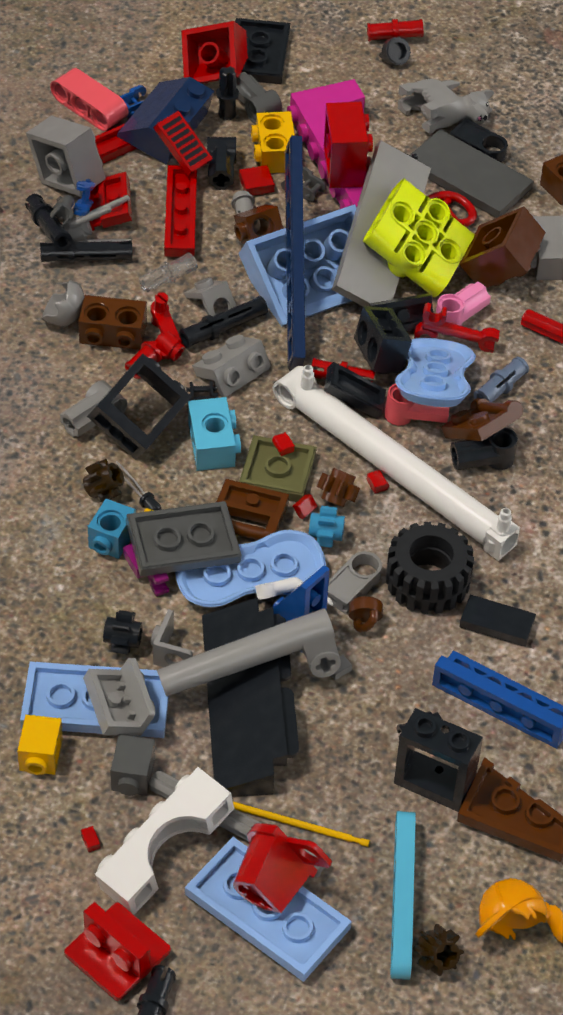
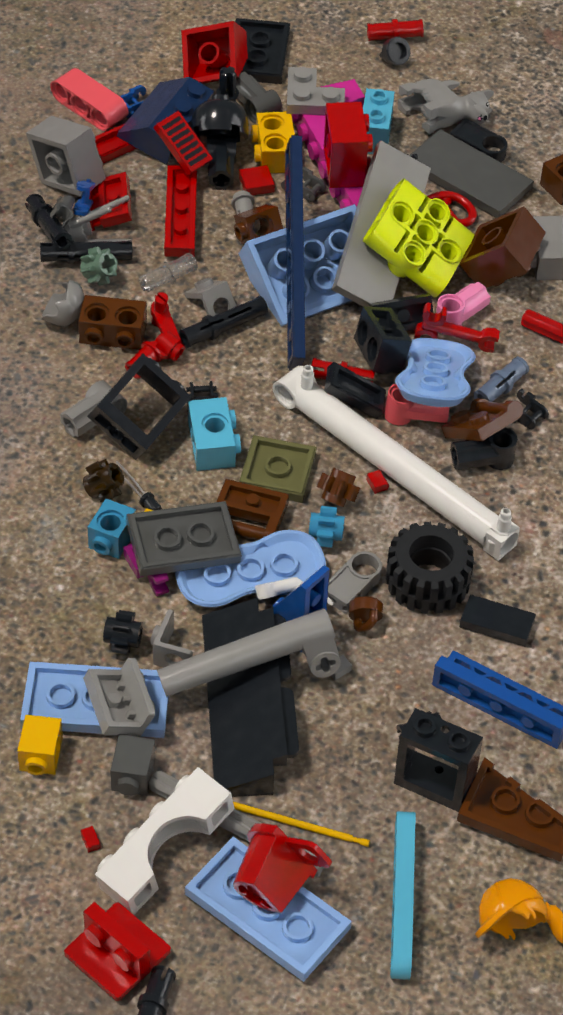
(98, 266): none -> sand green gear
(220, 118): none -> black cylinder
(233, 364): light grey bracket -> none
(283, 443): red piece -> none
(305, 97): none -> light grey plate
(305, 506): red piece -> none
(379, 106): none -> medium azure brick
(438, 950): dark brown gear -> none
(531, 404): none -> black piece

